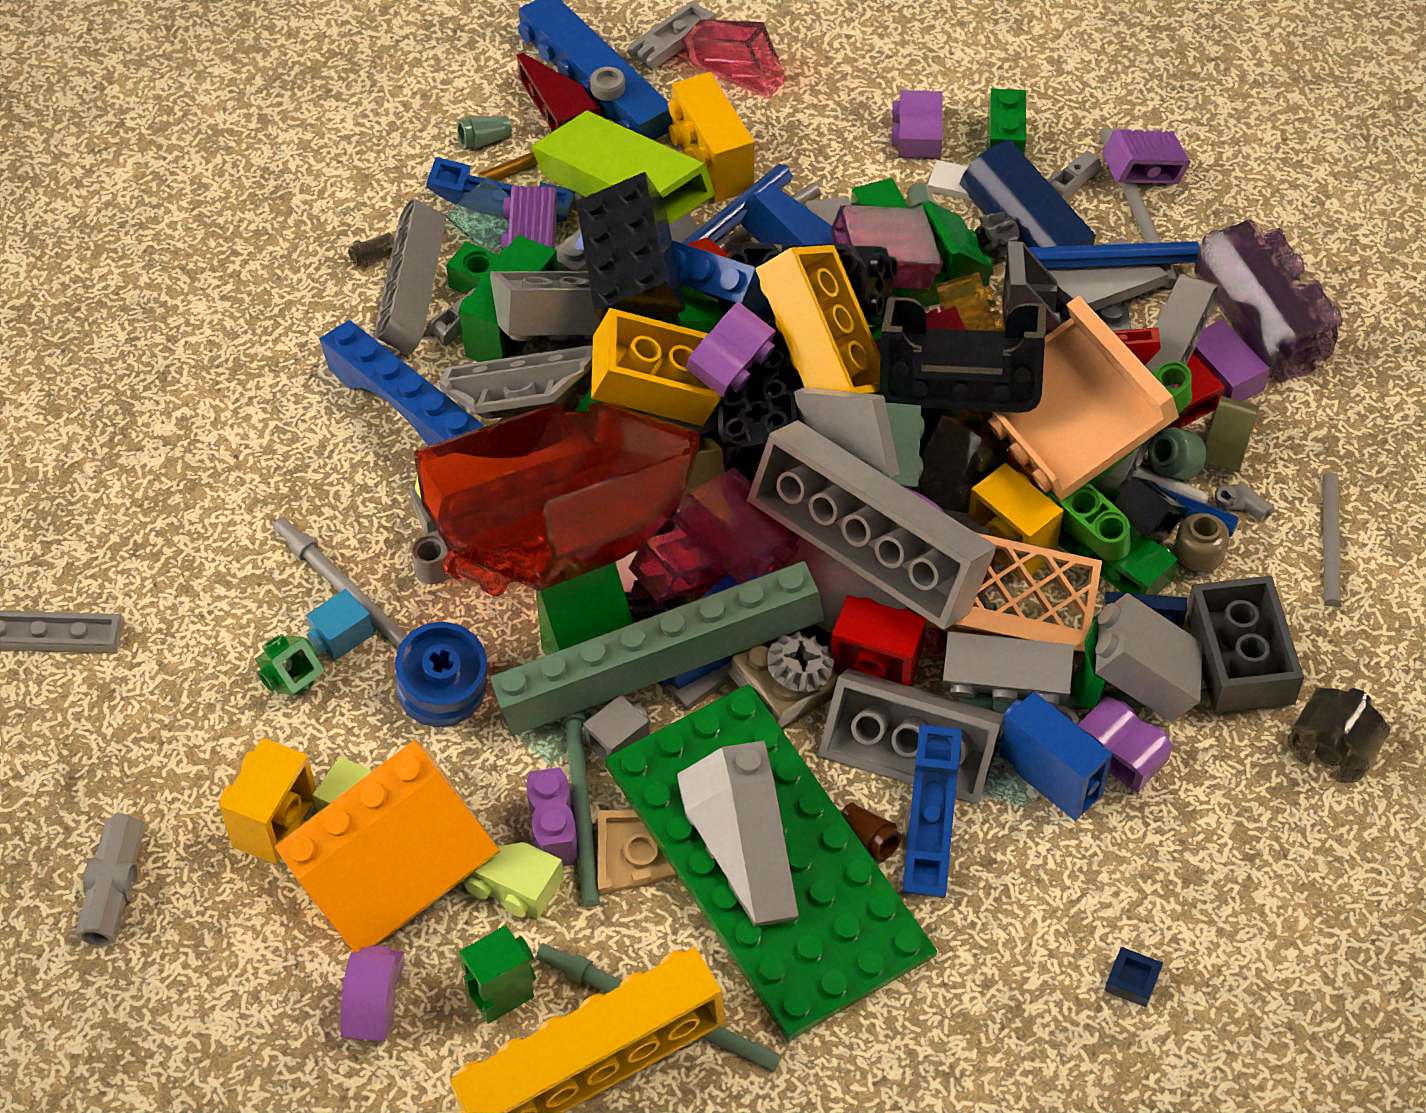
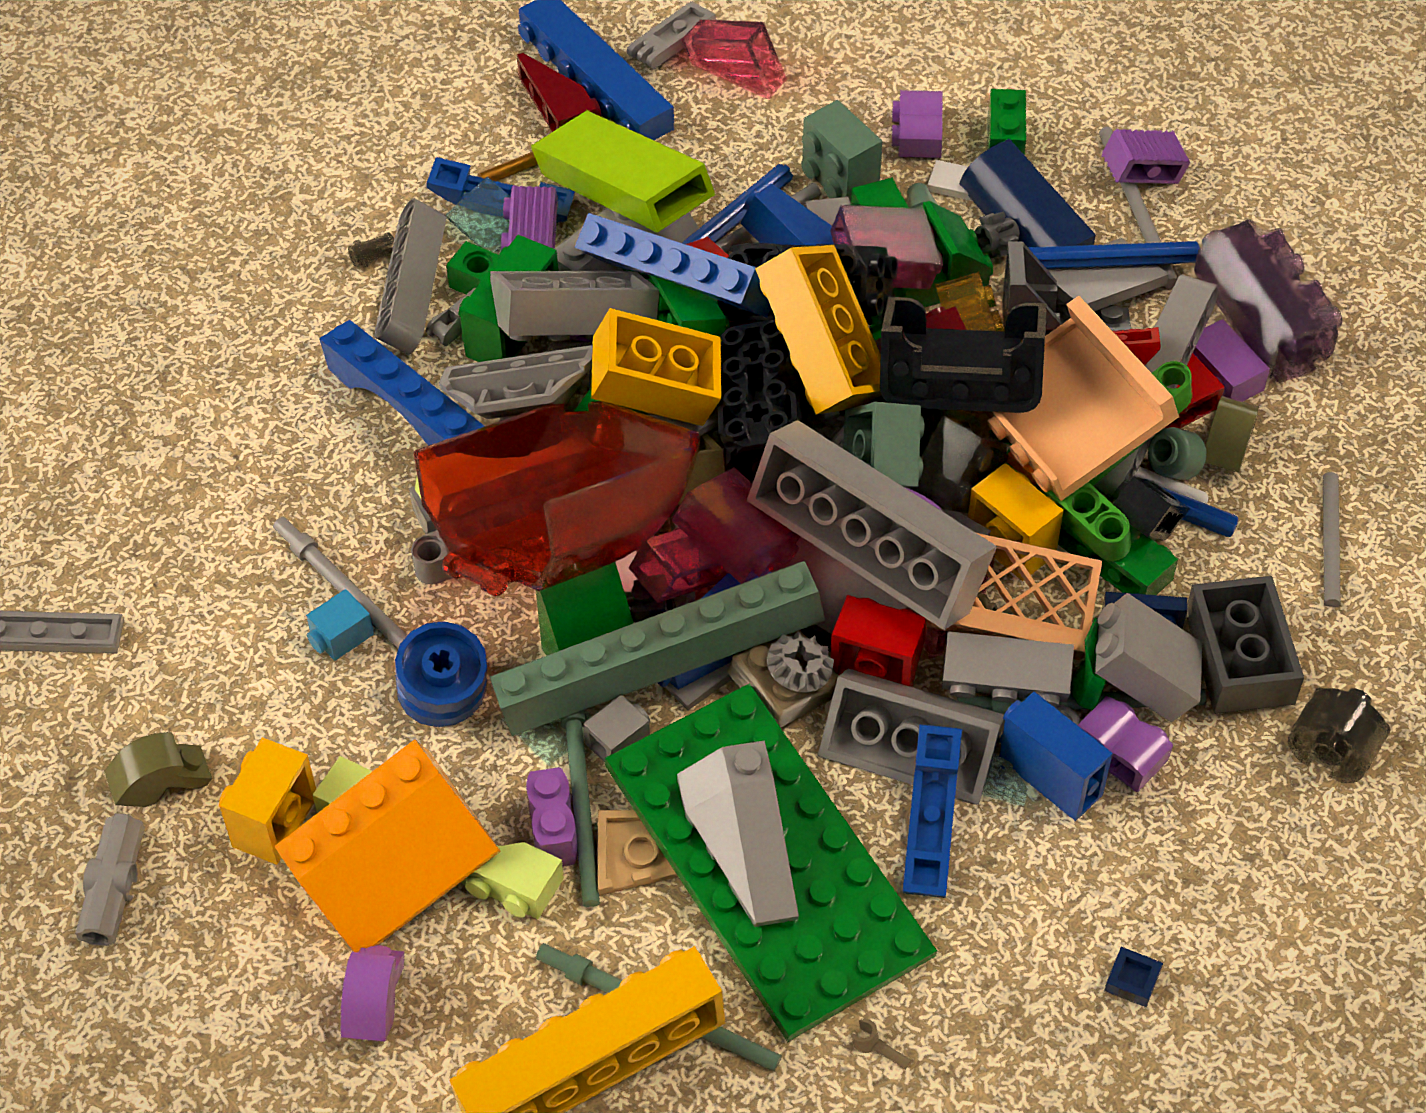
(151, 765): none -> olive brick
(300, 668): green brick -> none
(482, 130): sand green cone -> none
(498, 973): green brick -> none
(607, 83): light grey tile -> none
(630, 250): black brick -> none
(712, 133): yellow brick -> none
(731, 350): medium lavender brick -> none
(840, 150): none -> sand green brick
(852, 422): light grey tile -> none
(874, 832): reddish brown cone -> none
(877, 1045): none -> dark tan hand
(1075, 174): light grey bar -> none
(1201, 542): dark tan head -> none
(1243, 498): light grey arm -> none

